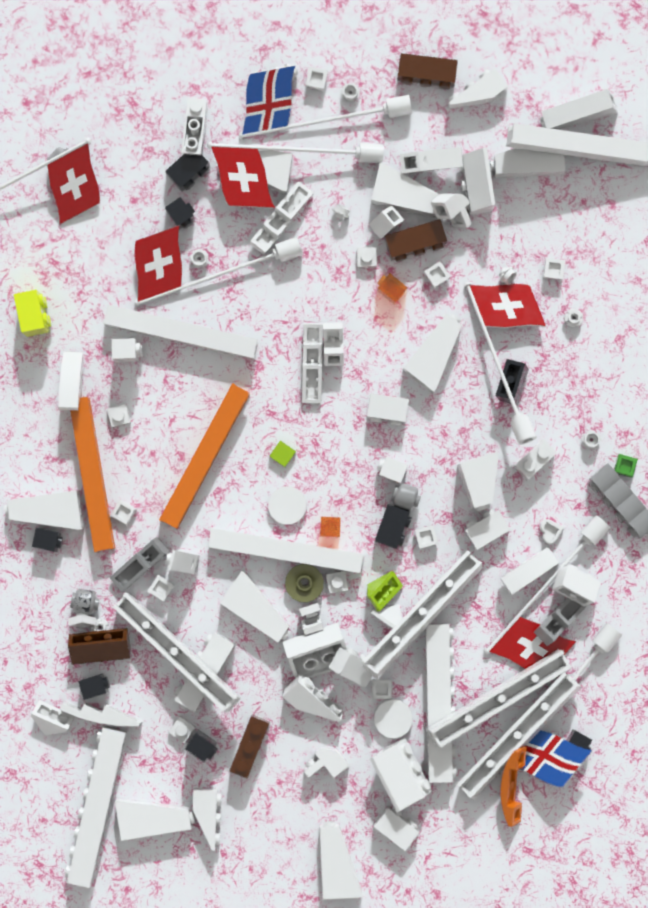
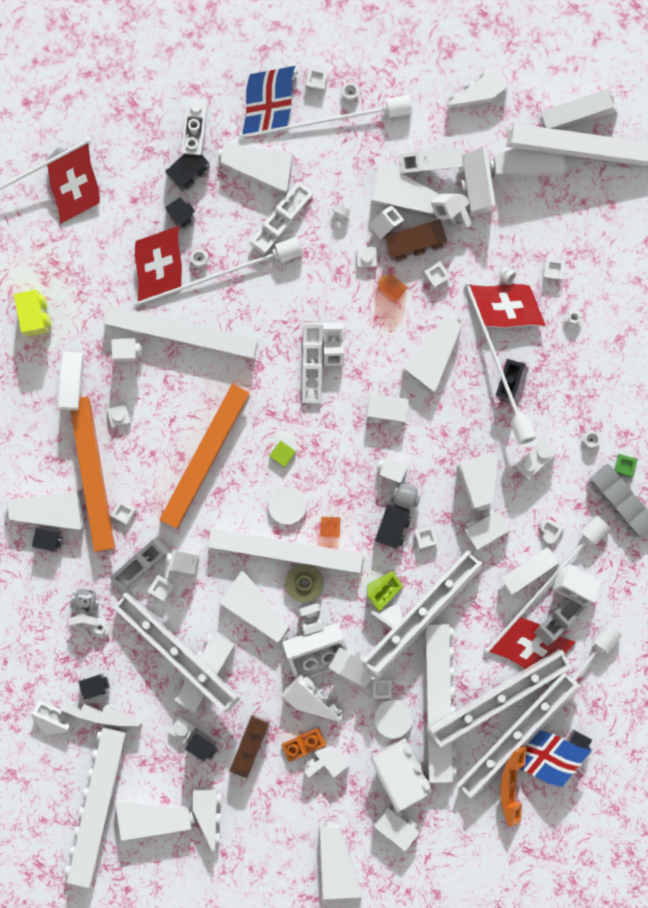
(99, 646): reddish brown brick -> none
(244, 174): red flag -> none
(303, 744): none -> orange slope
(337, 582): white plate -> none
(427, 71): reddish brown brick -> none

